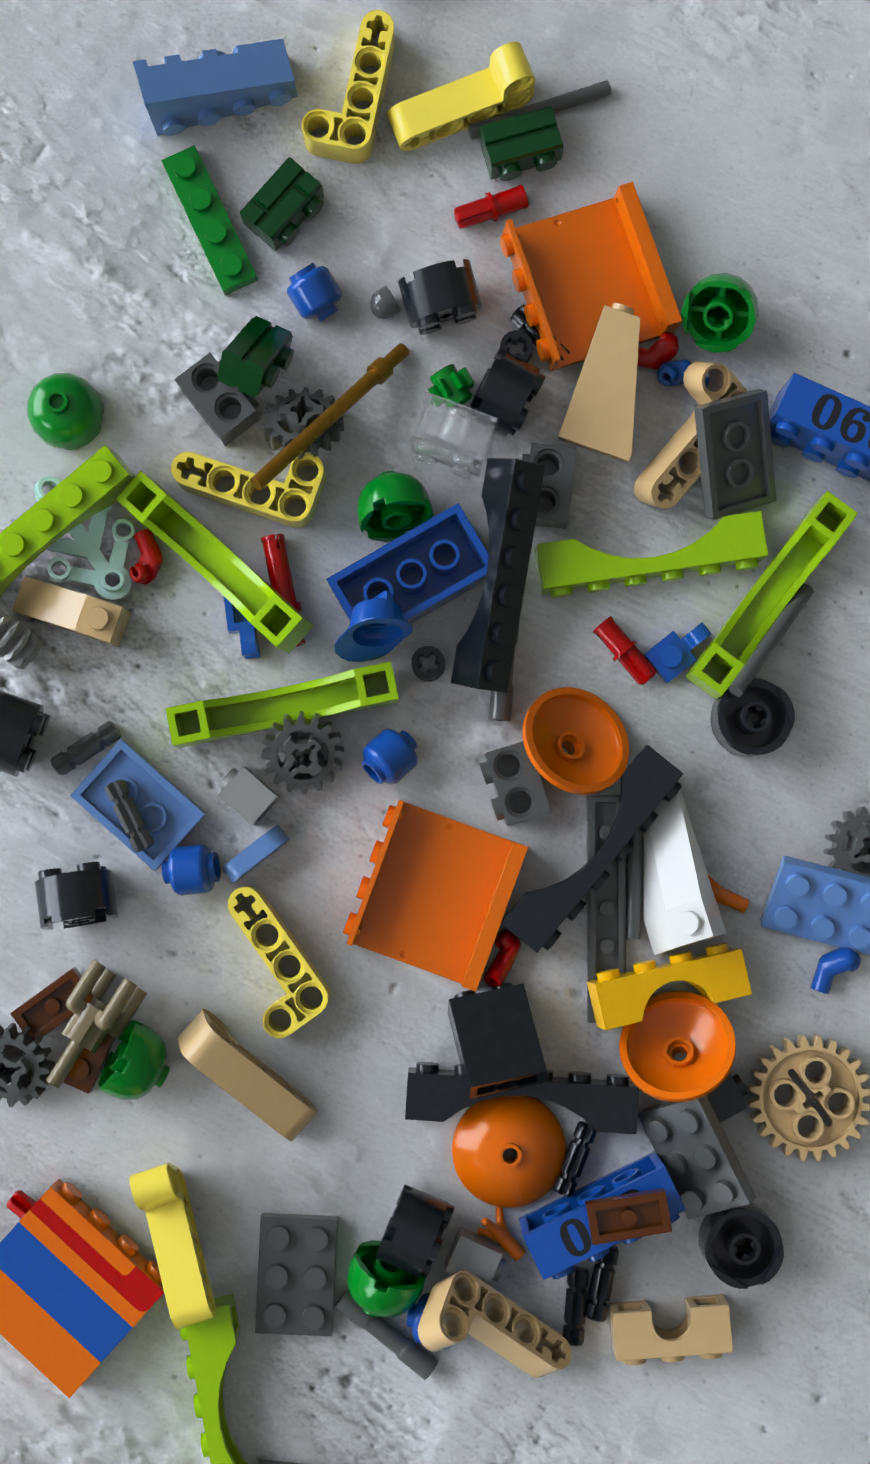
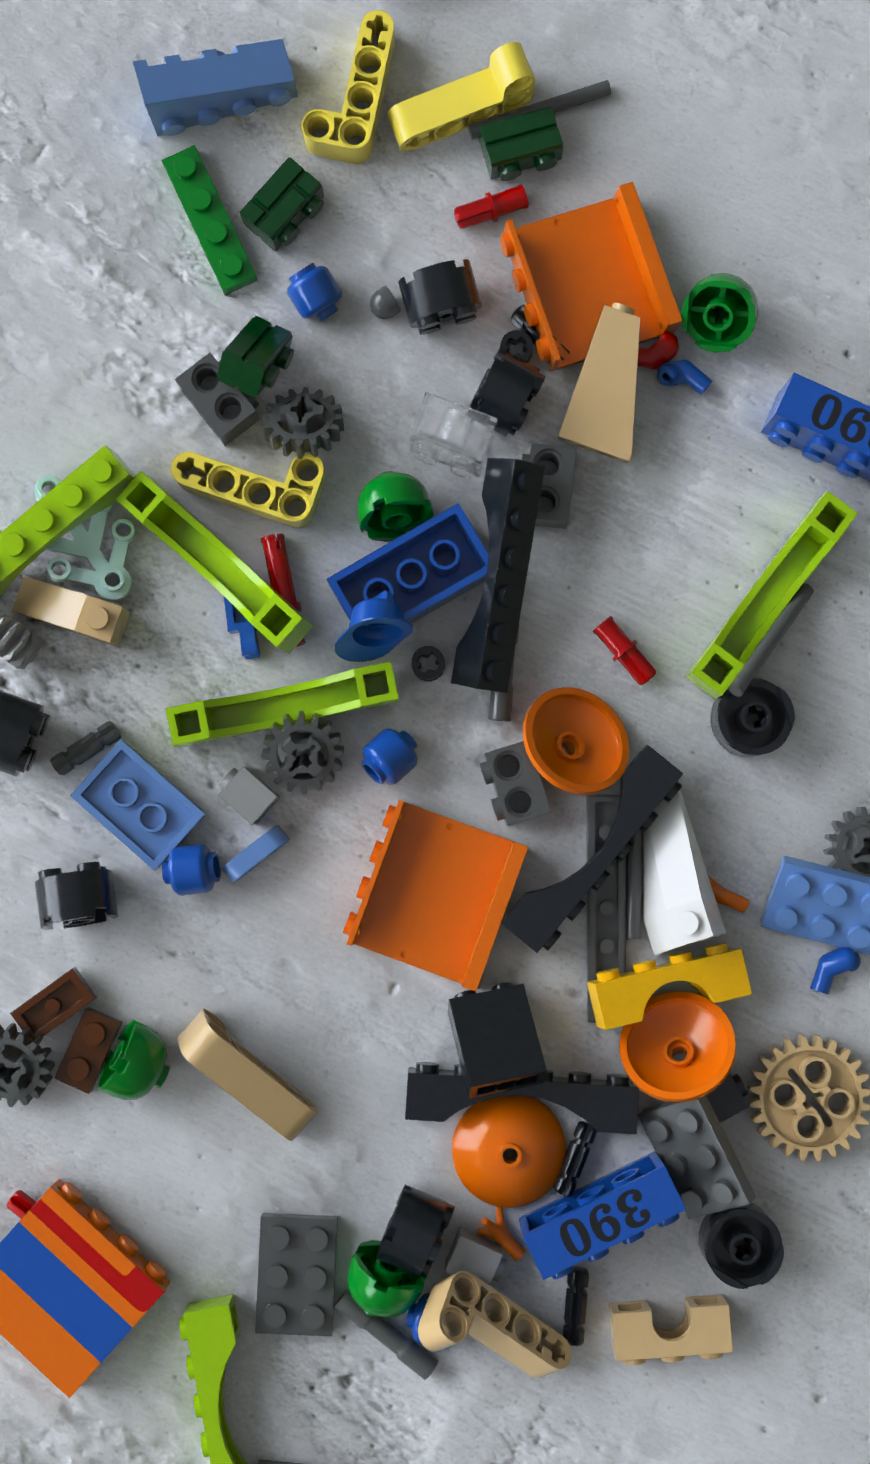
(65, 411): green cylinder -> none
(95, 1019): dark tan plant -> none
(129, 815): dark grey axle -> none
(150, 559): red arm -> none
(176, 1243): light yellow beam -> none
(272, 956): light yellow beam -> none
(377, 373): pearl gold bar -> none
(452, 384): green gear -> none
(504, 960): red arm -> none
(573, 565): lime arch -> none
(601, 1286): black axle -> none
(628, 1216): reddish brown plate -> none
(663, 480): tan beam -> none
(674, 654): blue plate -> none
(735, 453): dark grey plate -> none

